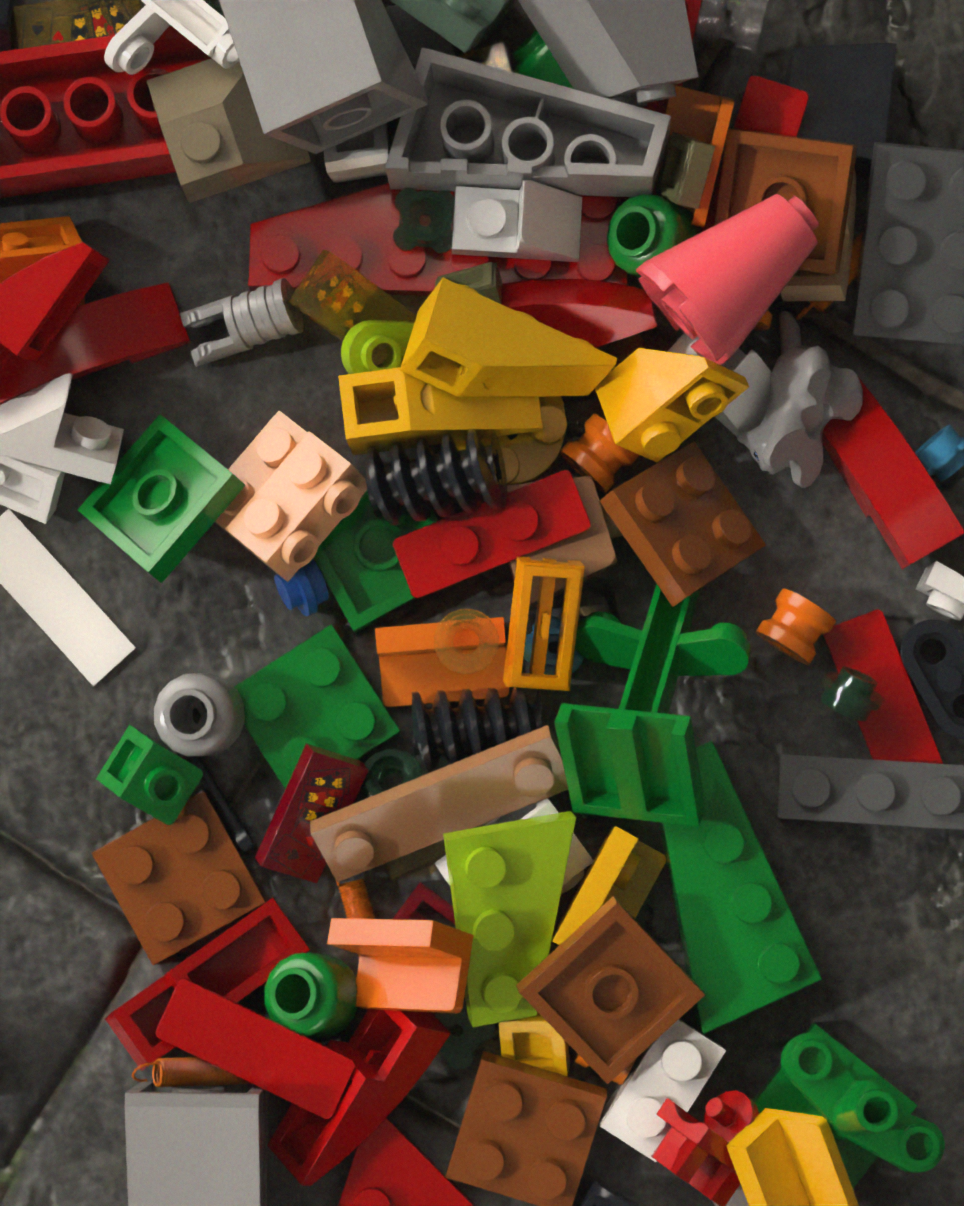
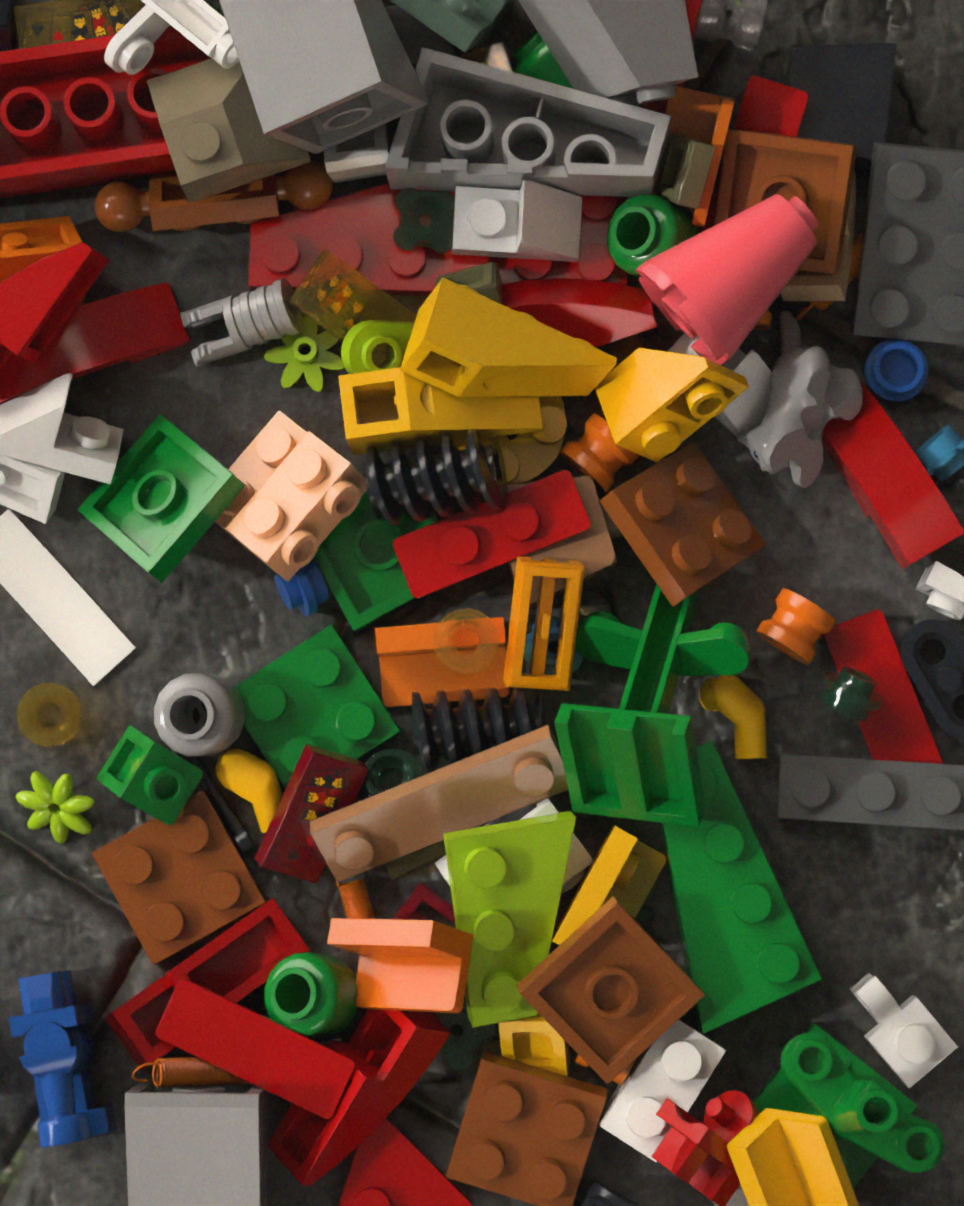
(29, 714): none -> clear yellow plate
(56, 806): none -> lime plant
(58, 1058): none -> blue hips
(123, 206): none -> dark orange plate
(251, 780): none -> yellow arm
(309, 363): none -> lime plant
(742, 708): none -> yellow arm
(896, 370): none -> blue plate
(905, 1034): none -> white plate

